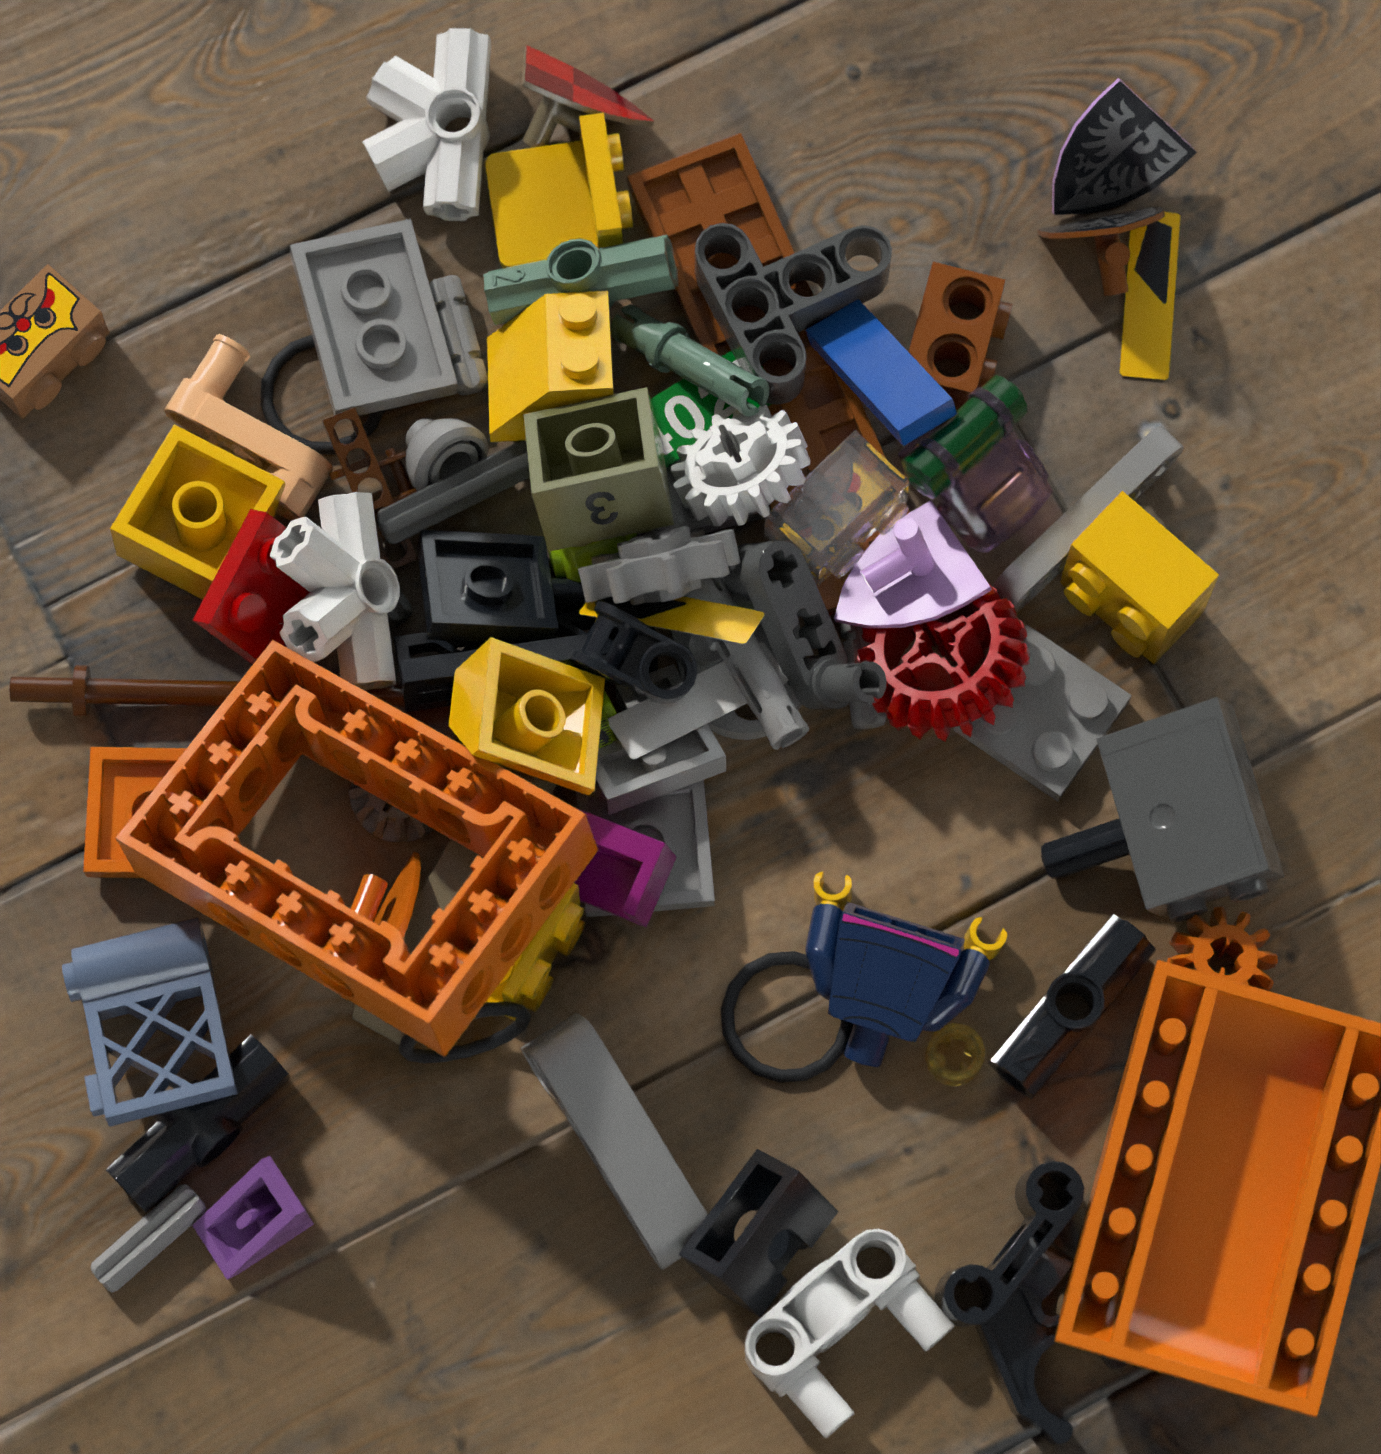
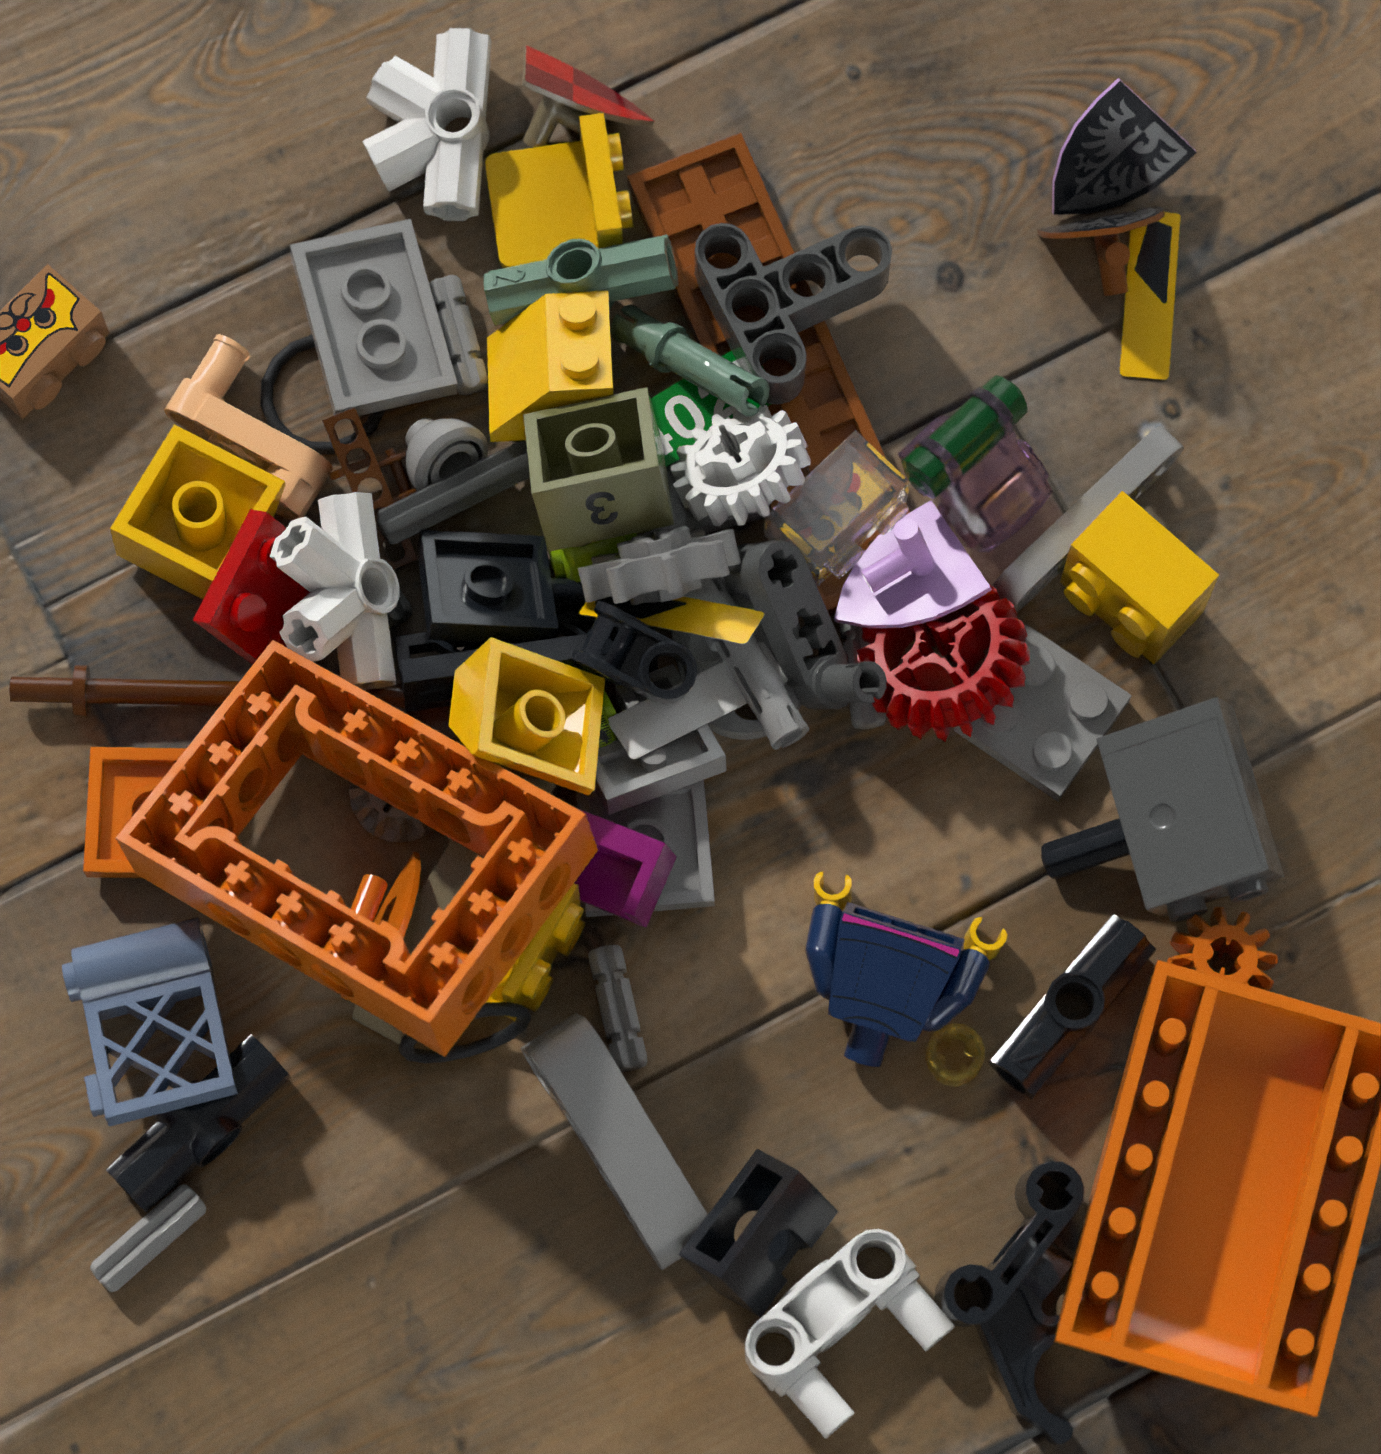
(252, 1219): medium lavender slope -> none
(617, 1007): none -> light grey axle
(736, 1045): black piece -> none
(881, 372): blue tile -> none
(944, 336): dark orange brick -> none

